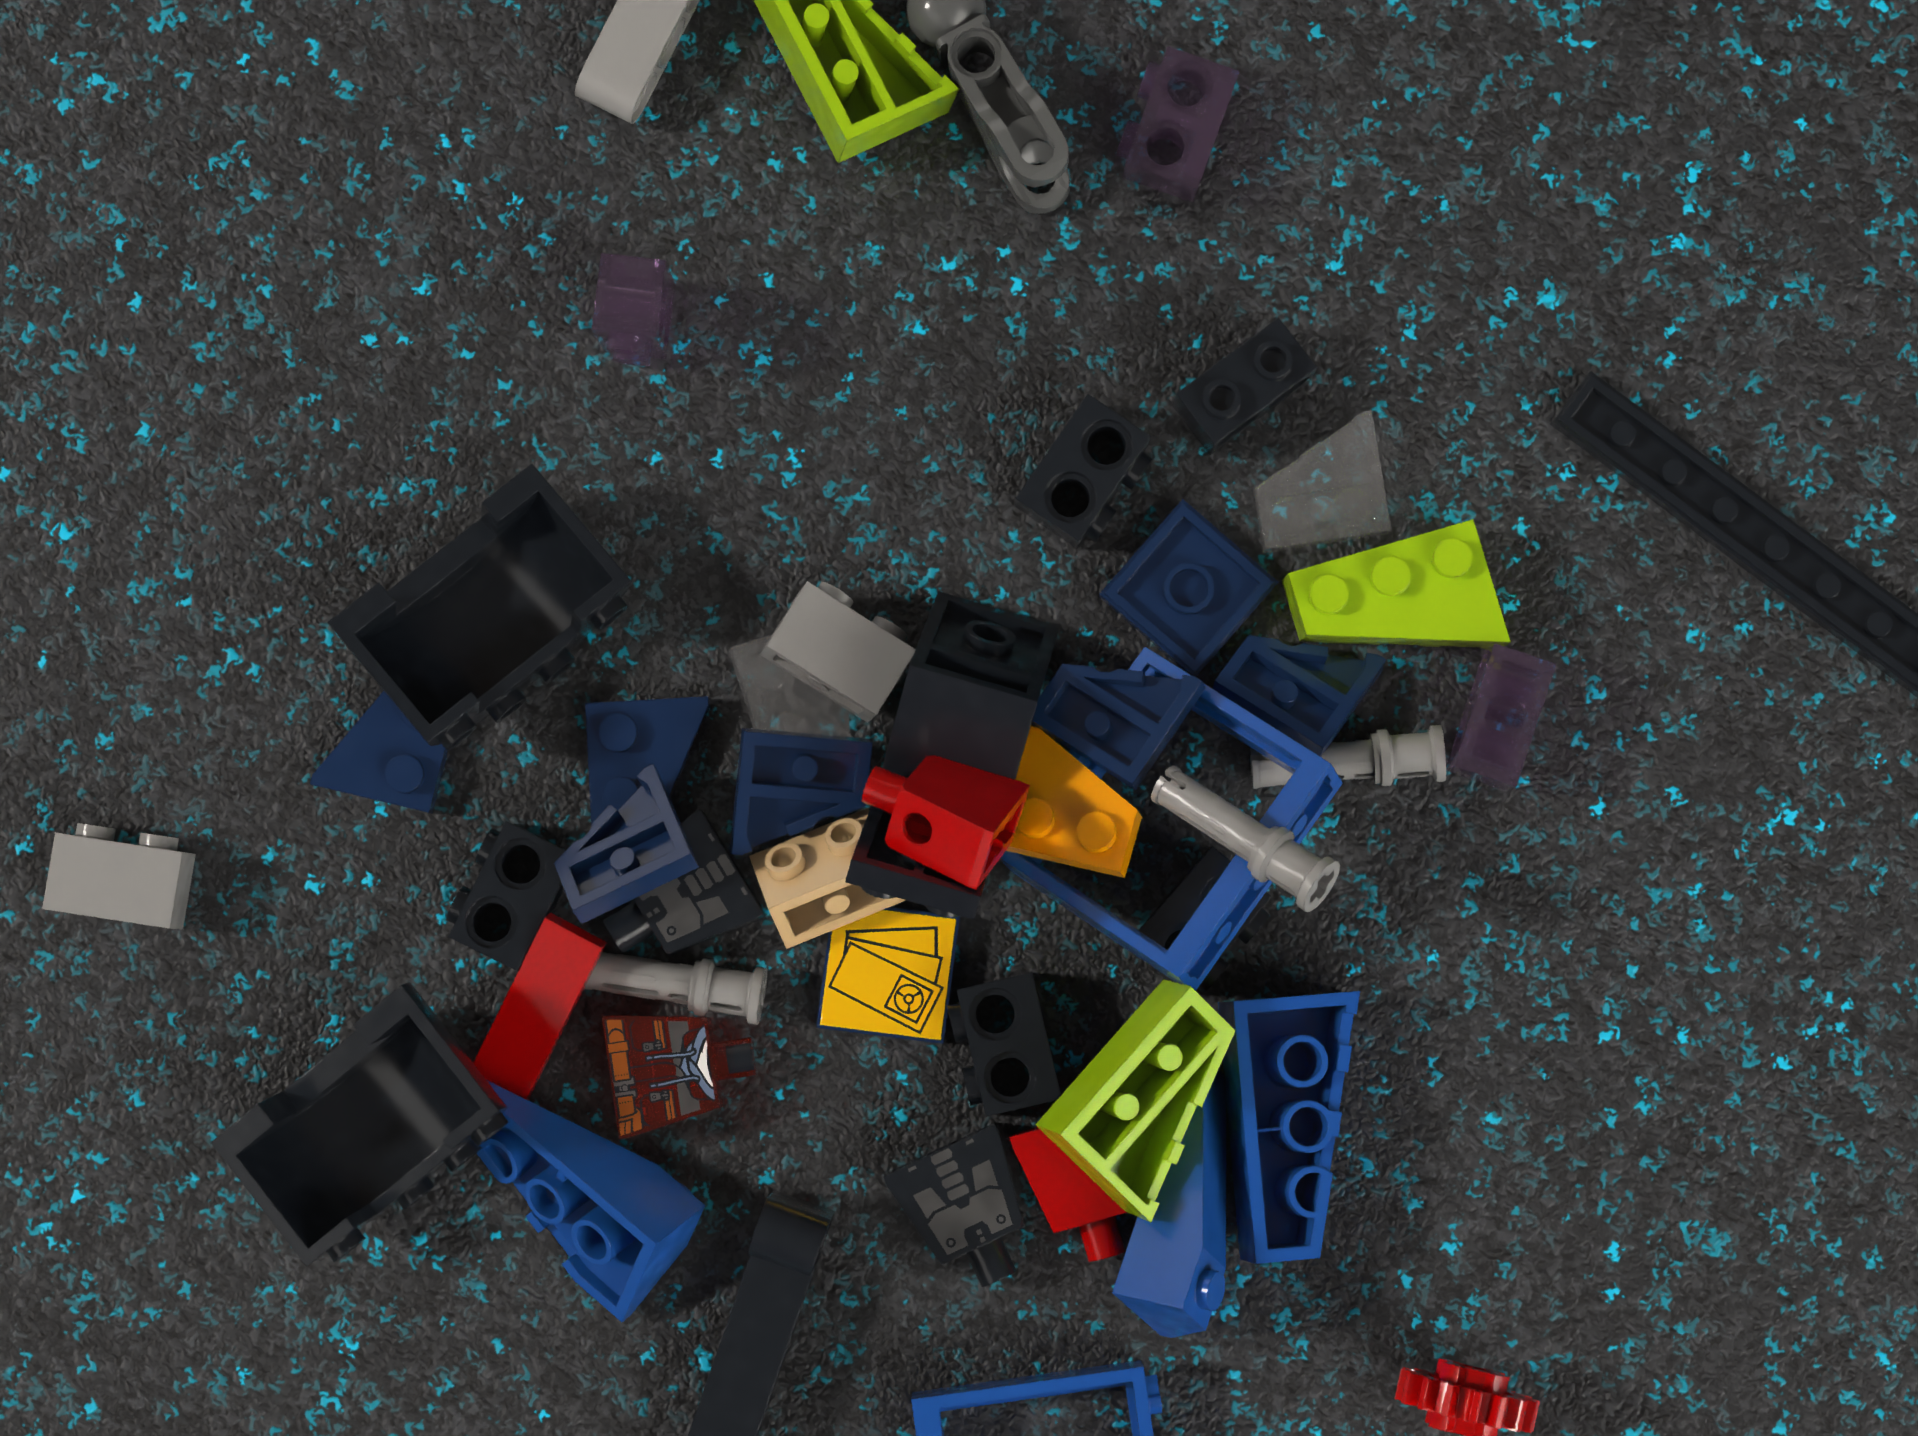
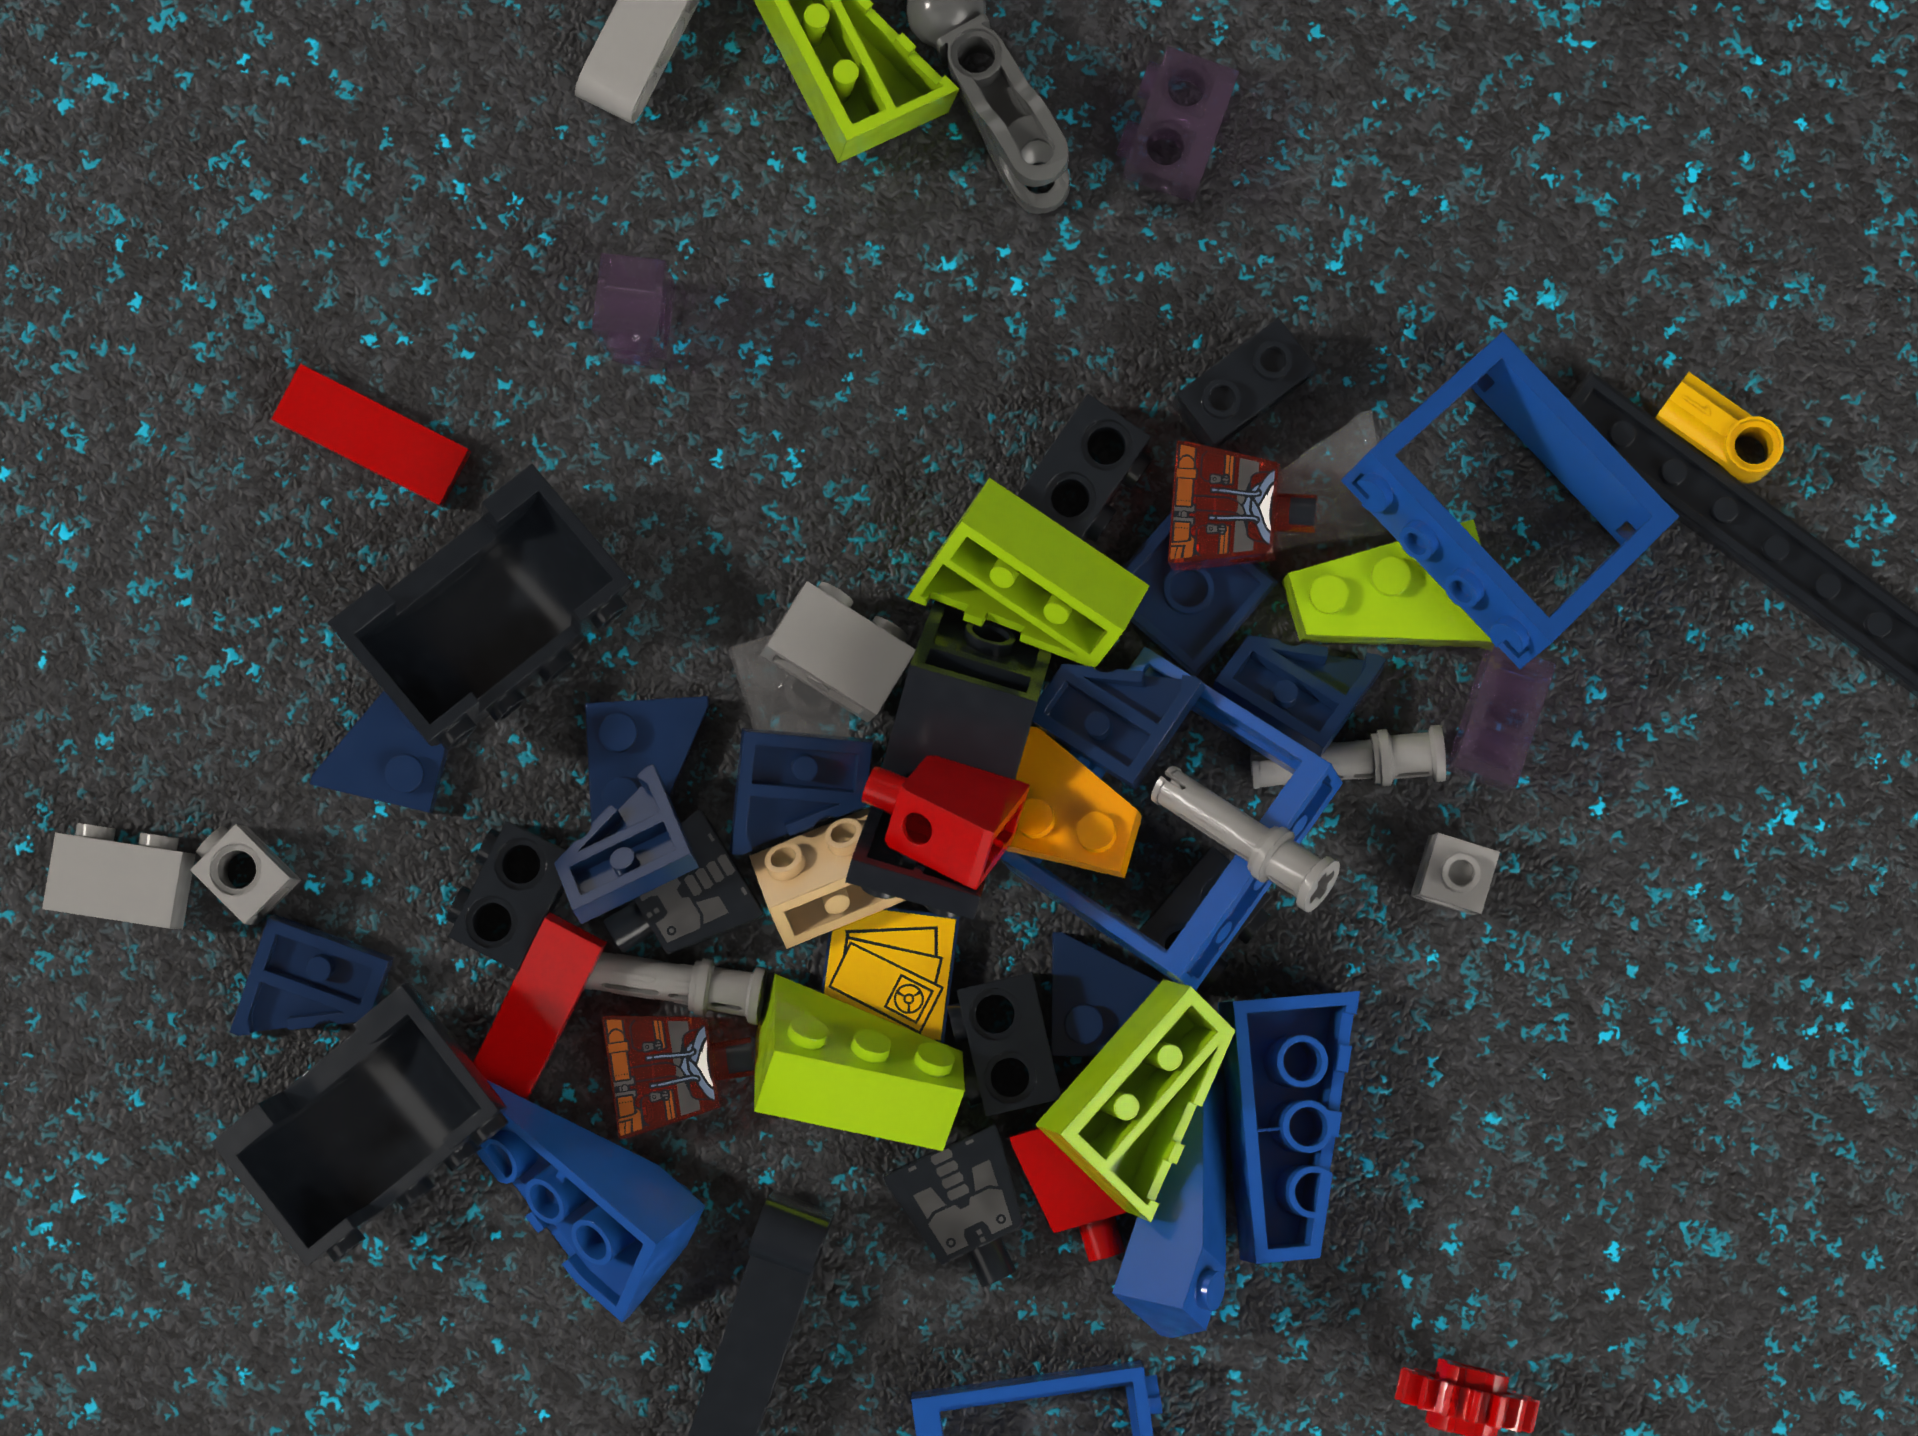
(269, 886): none -> light grey brick
(308, 980): none -> dark blue wing
(371, 435): none -> red tile
(853, 1070): none -> lime wedge
(1033, 577): none -> lime wedge
(1090, 997): none -> dark blue wing
(1231, 509): none -> torso
(1455, 874): none -> light grey brick
(1564, 445): none -> blue window
(1714, 424): none -> yellow piece

